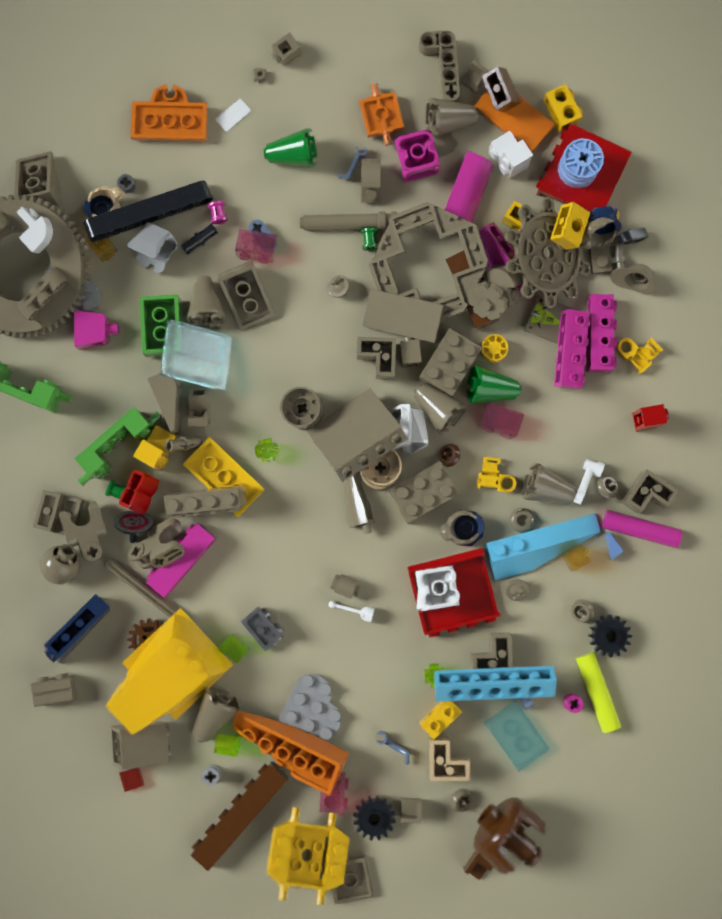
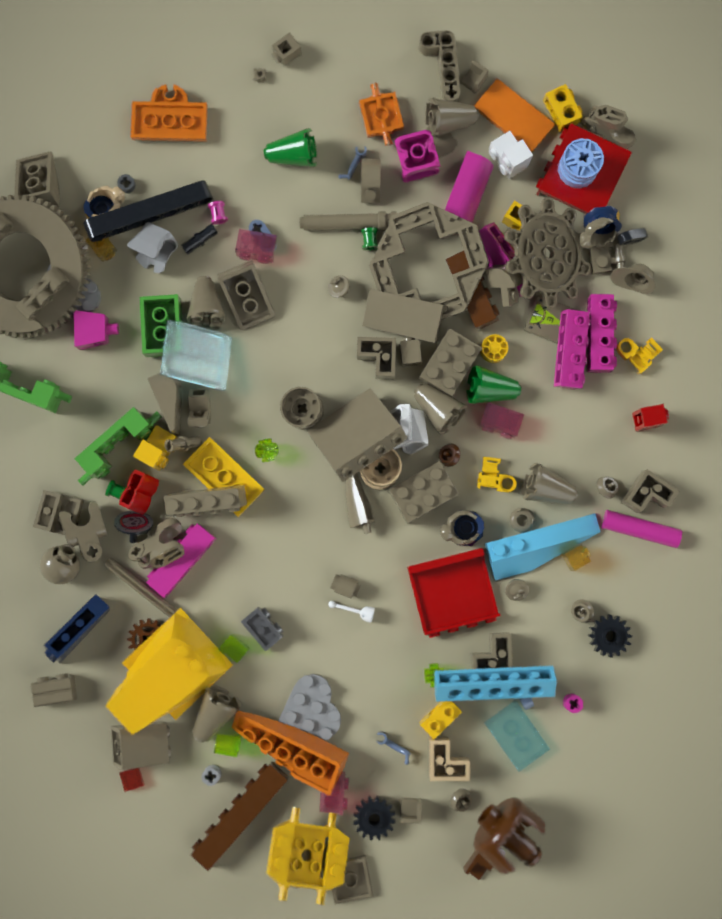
(39, 231): white brick -> none
(233, 115): white sticker -> none
(436, 588): white piece -> none
(488, 300): dark tan plant -> none
(501, 89): reddish brown brick -> none
(570, 226): yellow brick -> none
(592, 468): white brick -> none
(598, 692): neon yellow brick -> none
(610, 124): none -> dark tan piece
(612, 546): medium blue piece -> none

